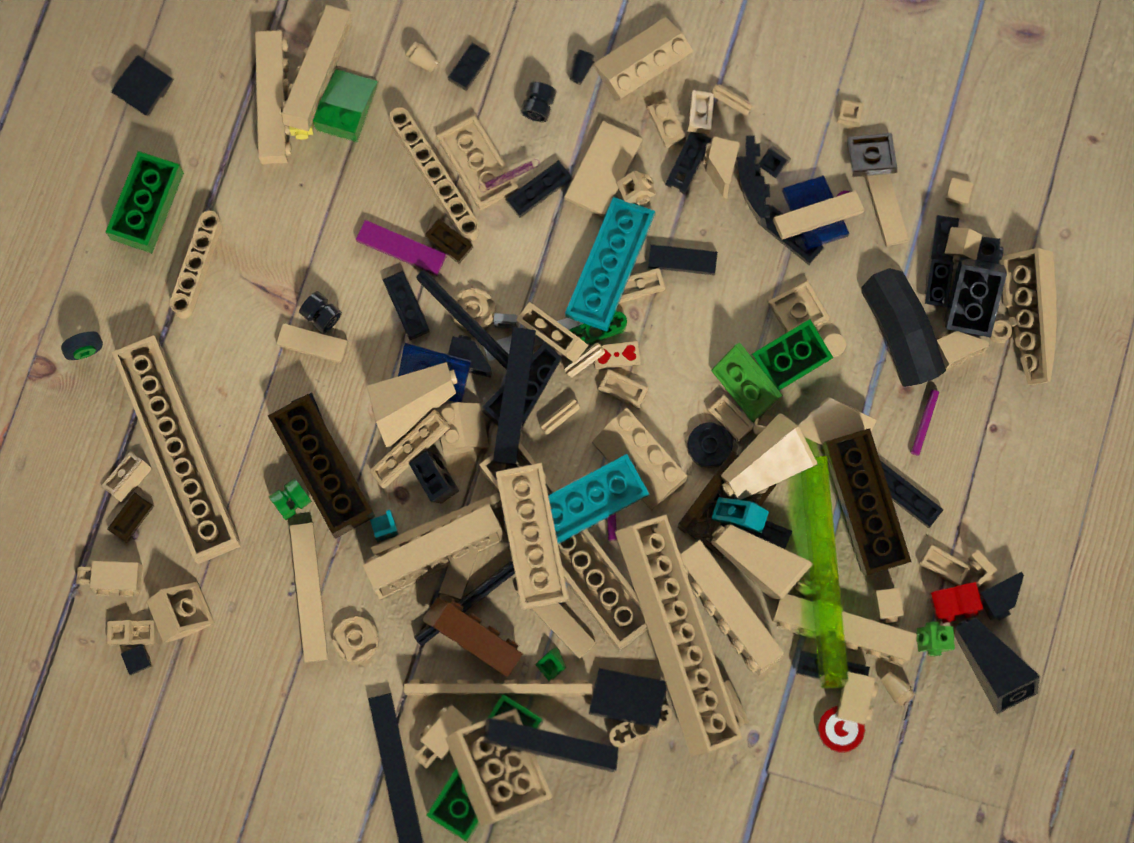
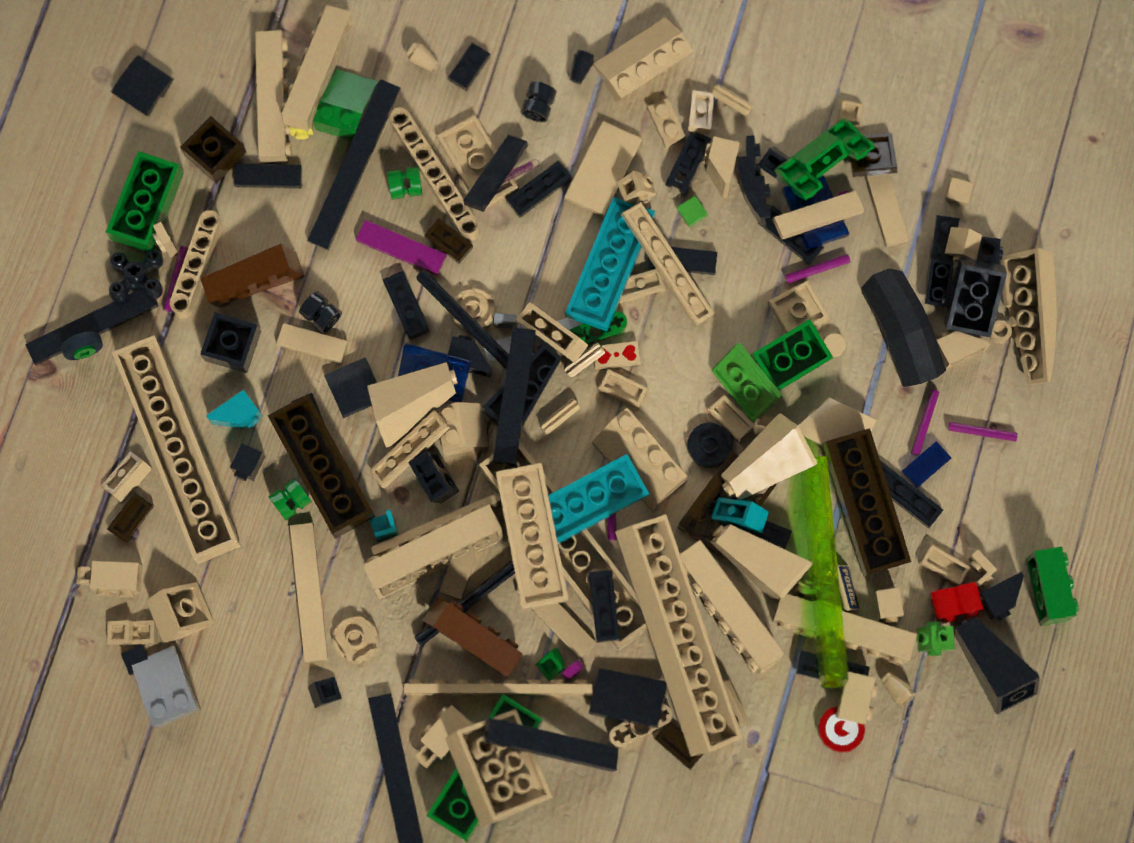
(97, 321): none -> black tile
(136, 275): none -> black gear
(163, 240): none -> tan plate
(165, 687): none -> light grey slope
(177, 268): none -> magenta bar
(213, 149): none -> dark brown brick
(230, 342): none -> black brick
(236, 412): none -> teal slope
(247, 463): none -> black brick
(252, 275): none -> reddish brown wedge
(268, 176): none -> black tile
(324, 692): none -> black slope
(350, 386): none -> black slope
(354, 164): none -> black tile
(397, 186): none -> green wheel
(495, 173): none -> black tile
(573, 670): none -> magenta tile
(604, 606): none -> black tile
(667, 264): none -> tan tile
(674, 742): none -> dark brown tile
(692, 211): none -> bright green tile
(818, 268): none -> magenta bar
(820, 155): none -> green bracket
(847, 591): none -> slope
(926, 464): none -> clear blue tile
(982, 431): none -> magenta bar
(1052, 586): none -> green brick

